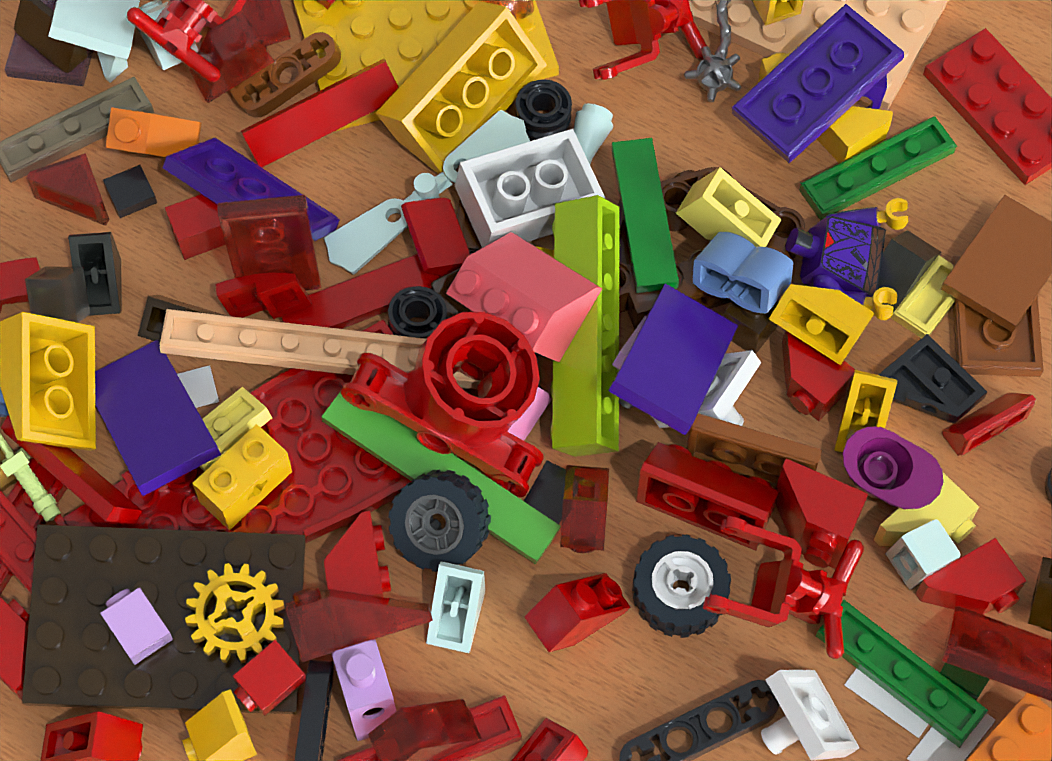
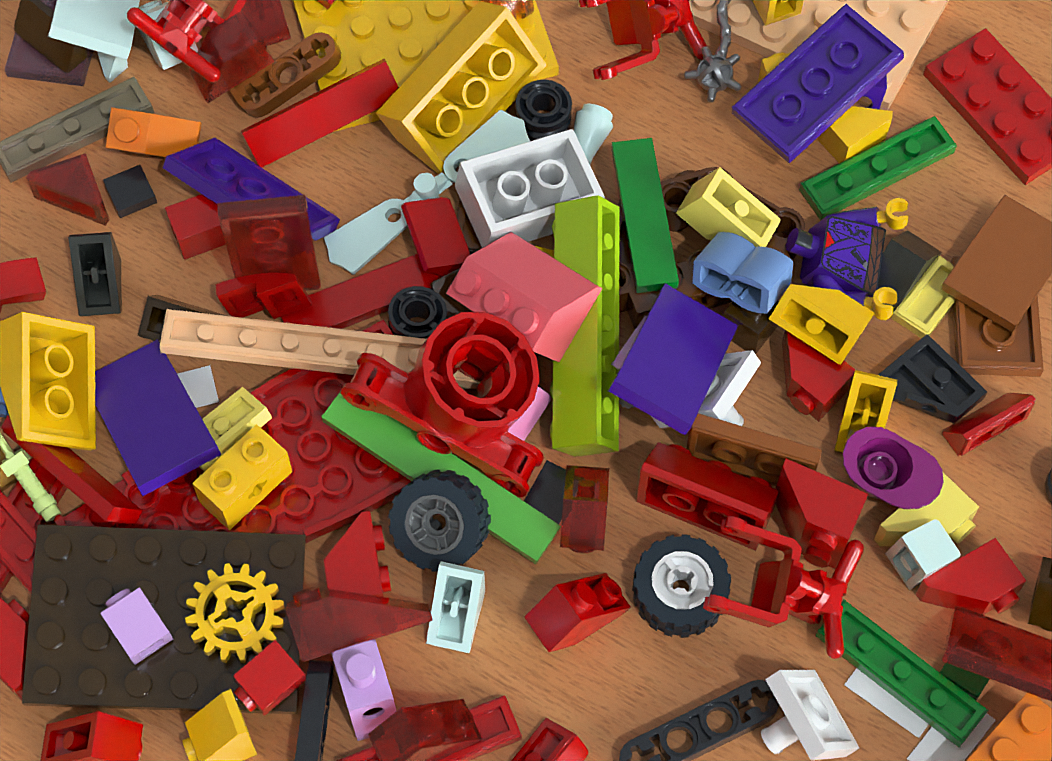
(58, 293): clear smoke brick -> none

